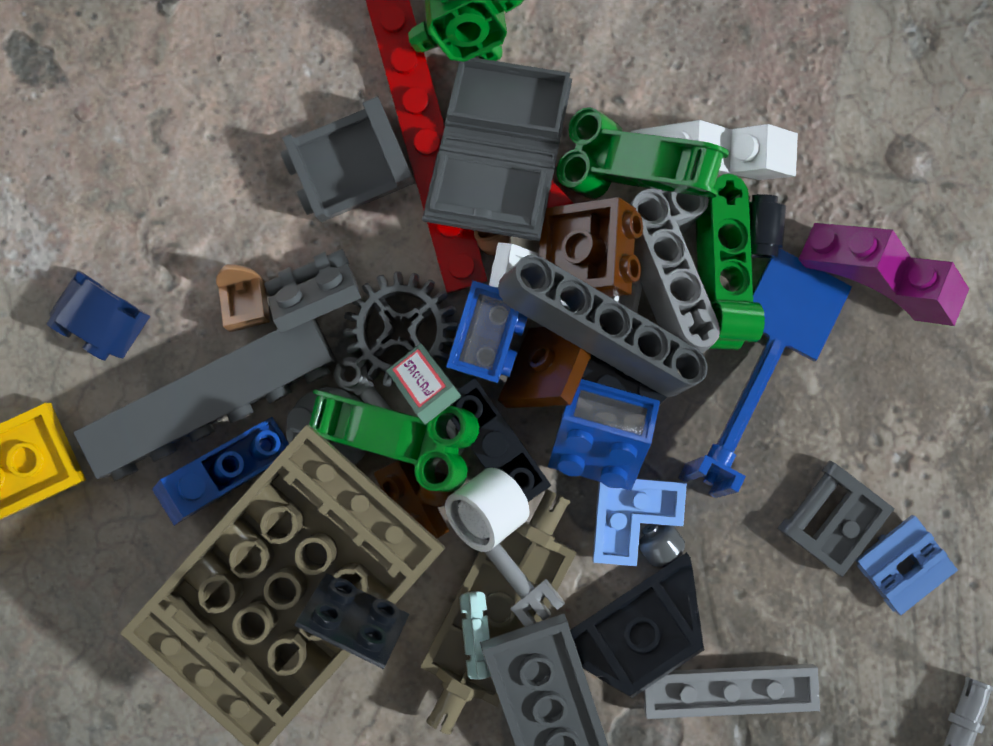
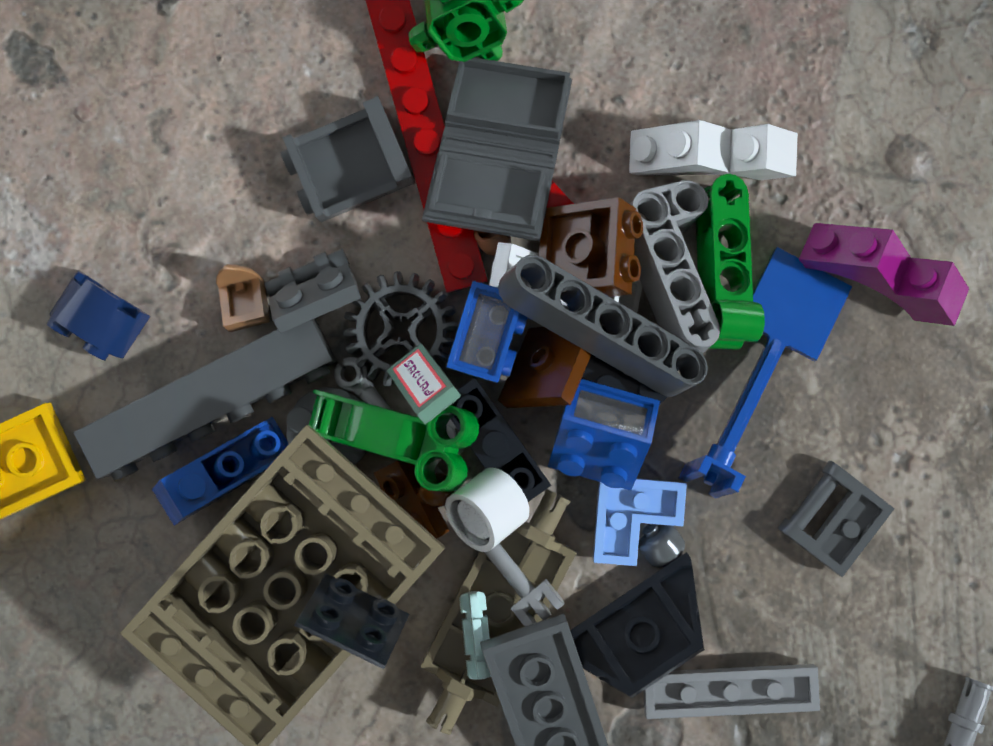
(635, 159): green piece -> none
(766, 225): black brick -> none
(929, 571): medium blue piece -> none

